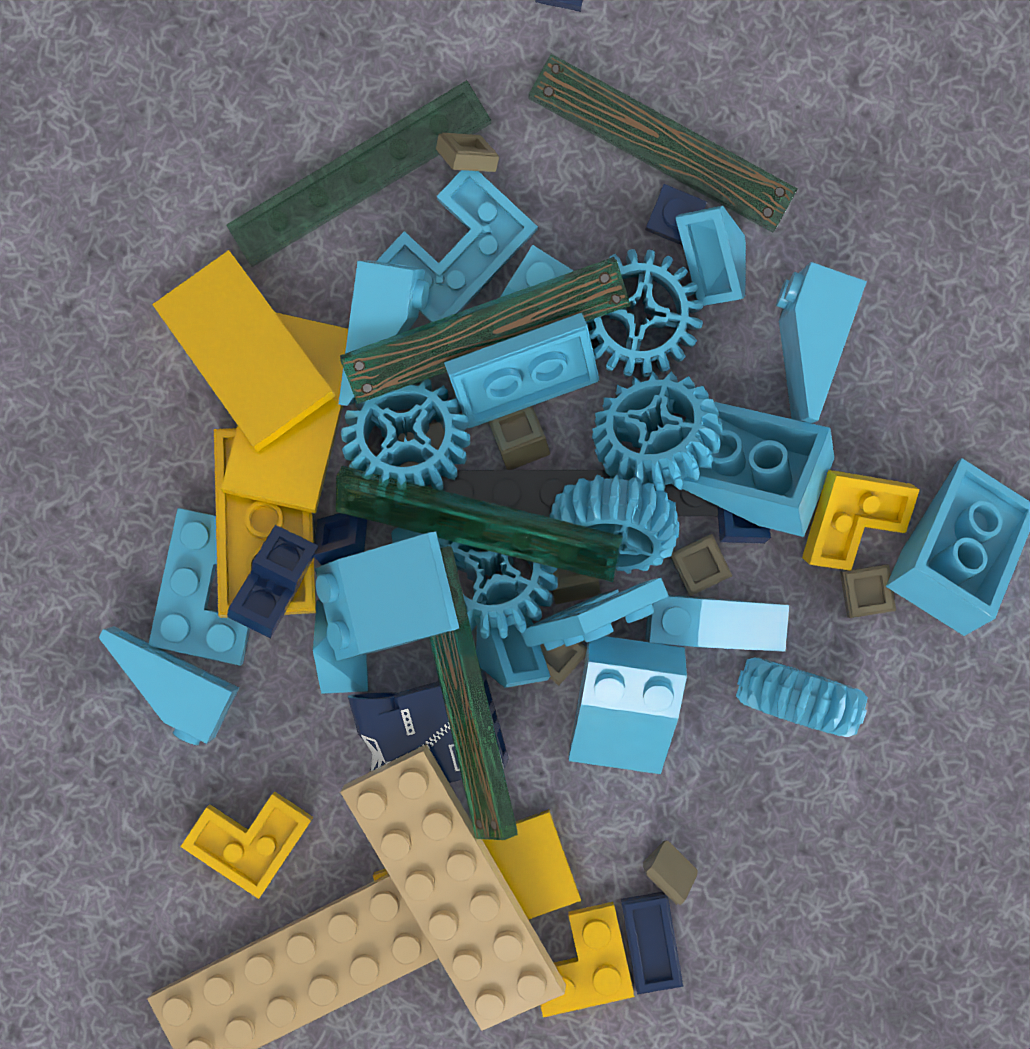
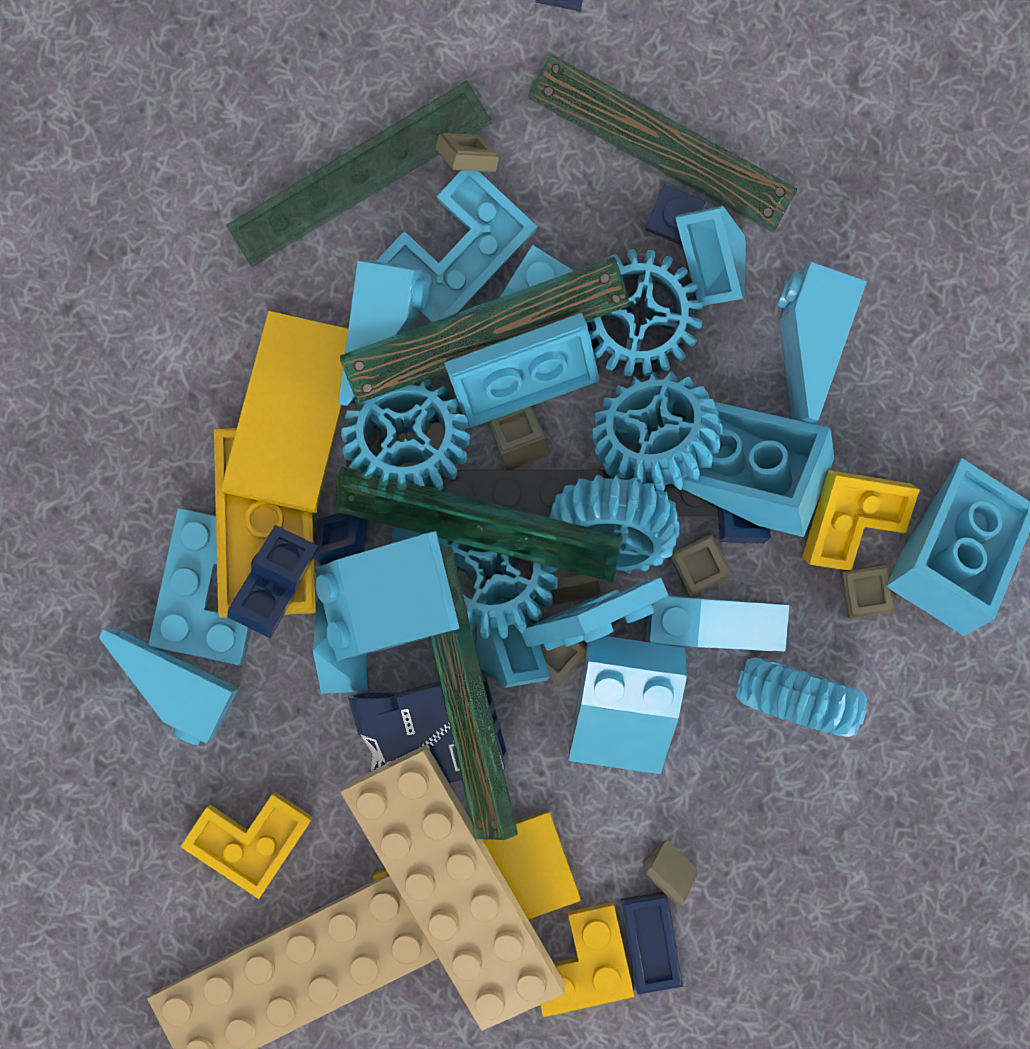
(243, 350): yellow tile -> none

